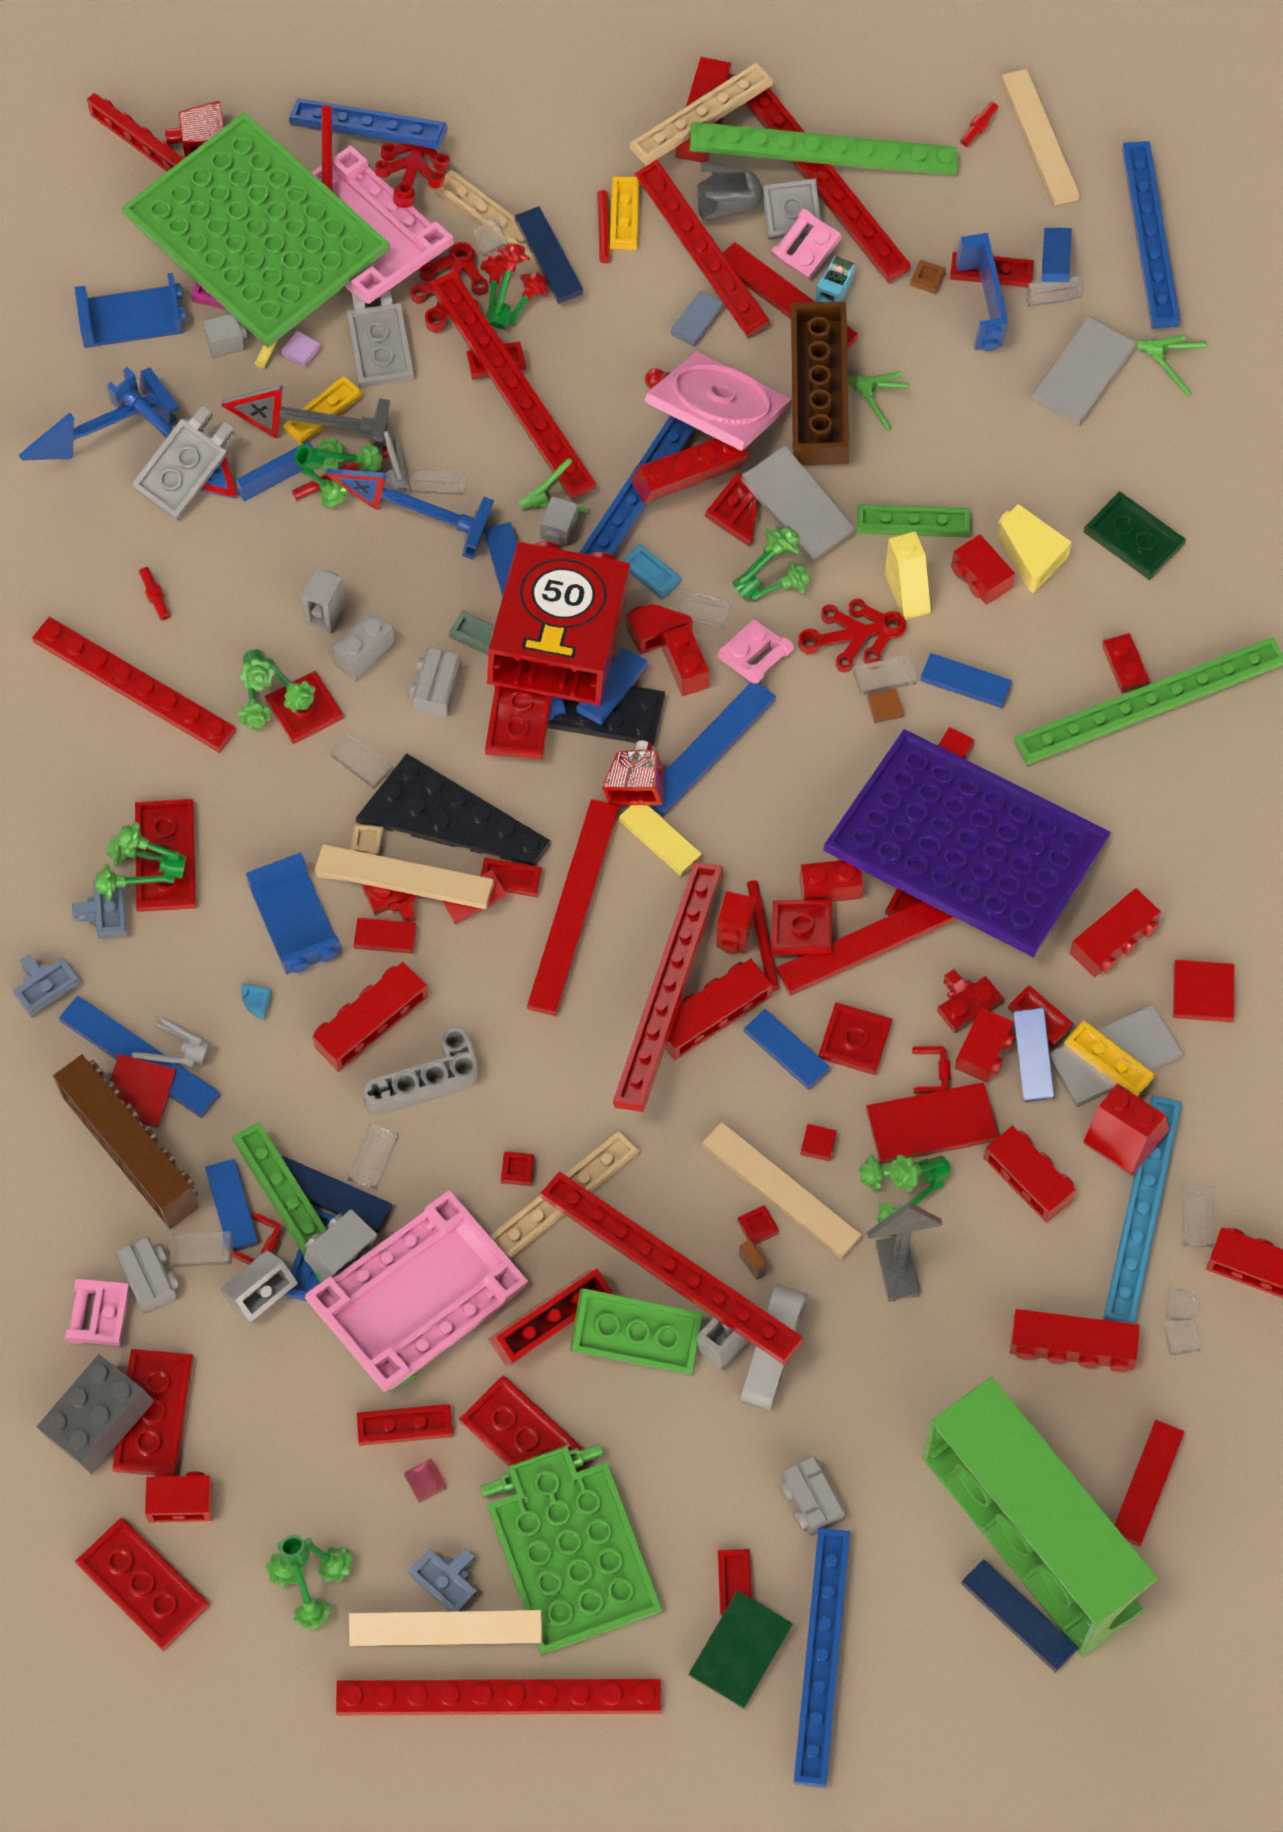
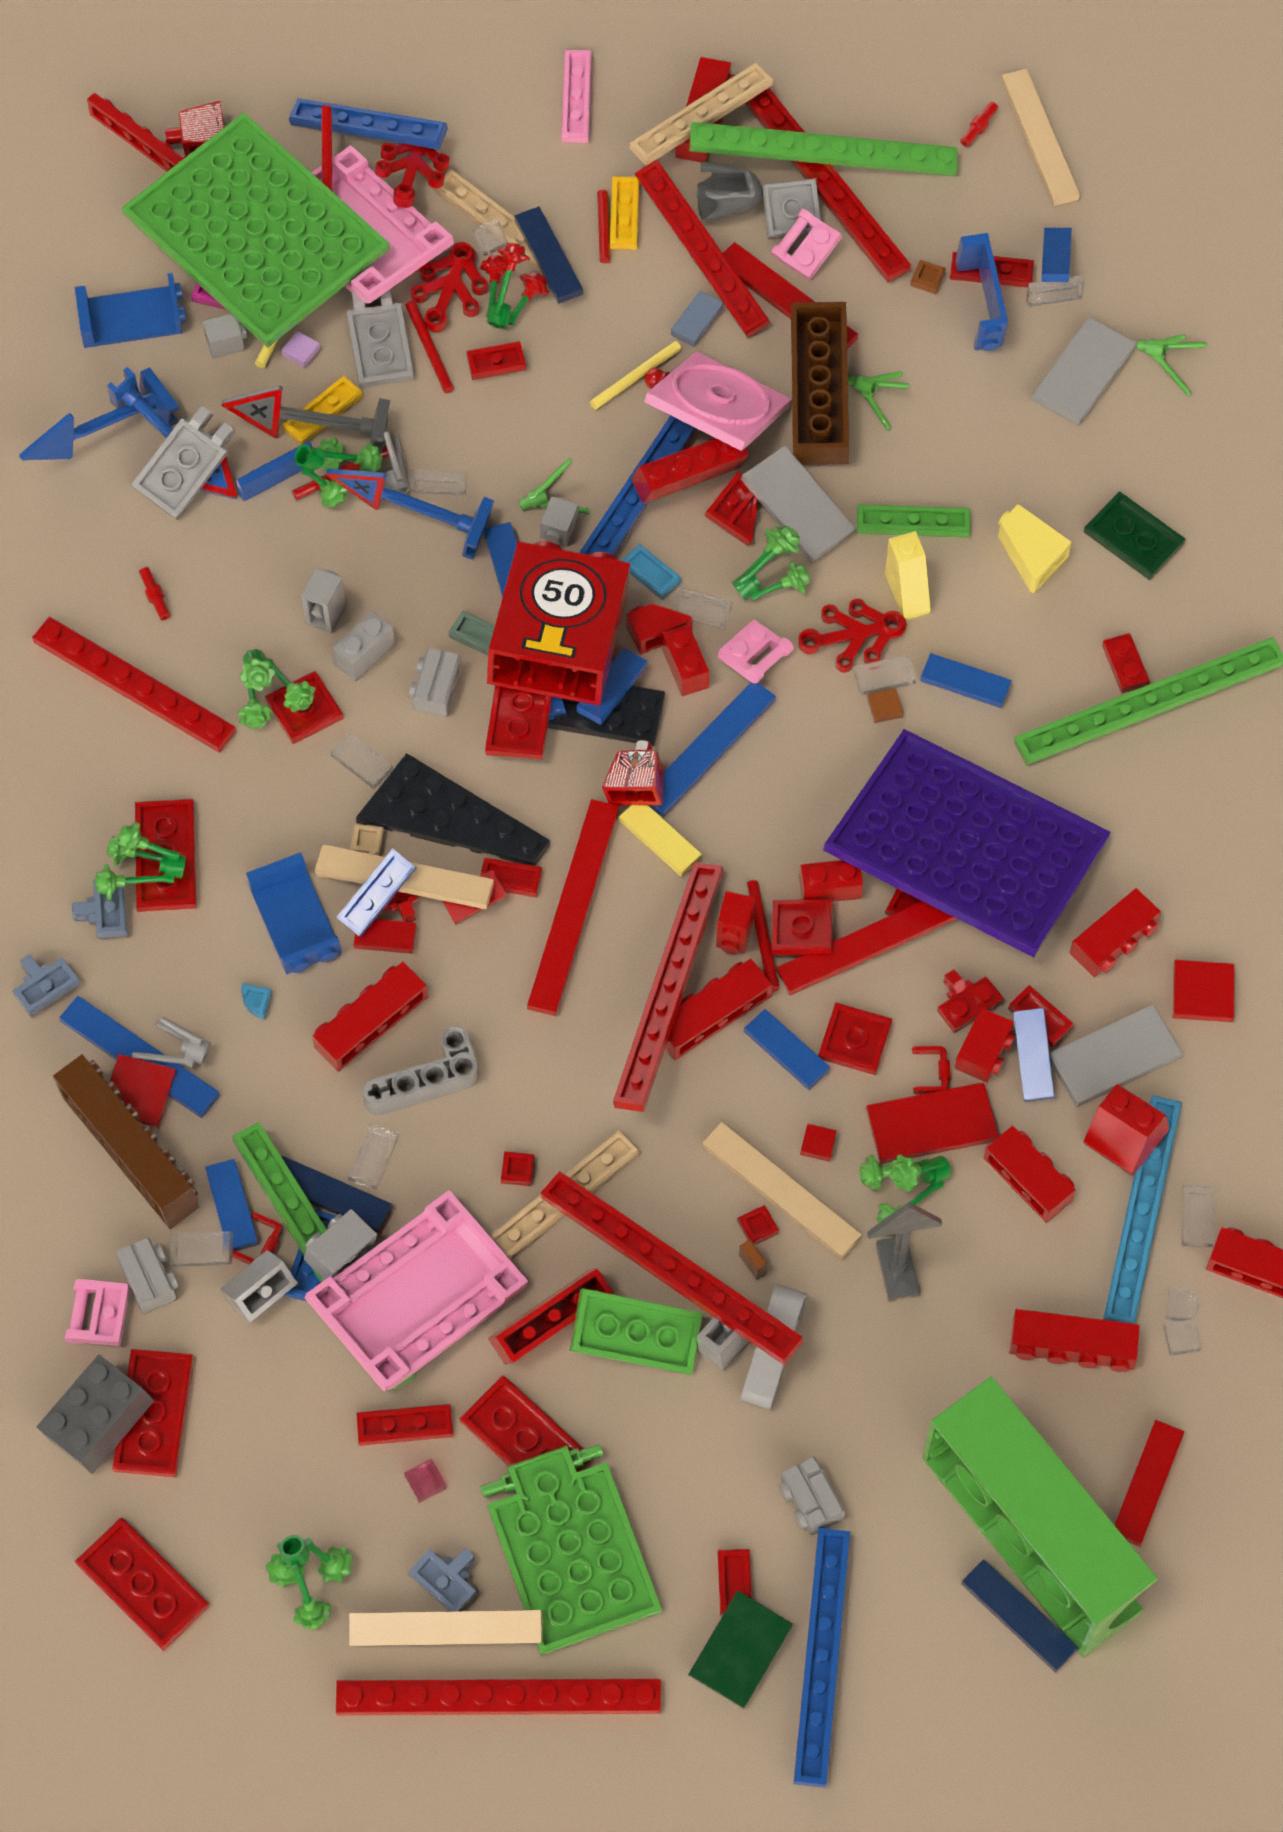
(179, 1497): red brick -> none
(376, 892): none -> tile
(429, 347): none -> red bar
(512, 384): red plate -> none
(576, 96): none -> bright pink tile
(635, 375): none -> light yellow bar
(836, 280): leg -> none
(956, 742): red tile -> none
(982, 569): red brick -> none
(1109, 1058): yellow tile -> none
(1150, 235): blue plate -> none

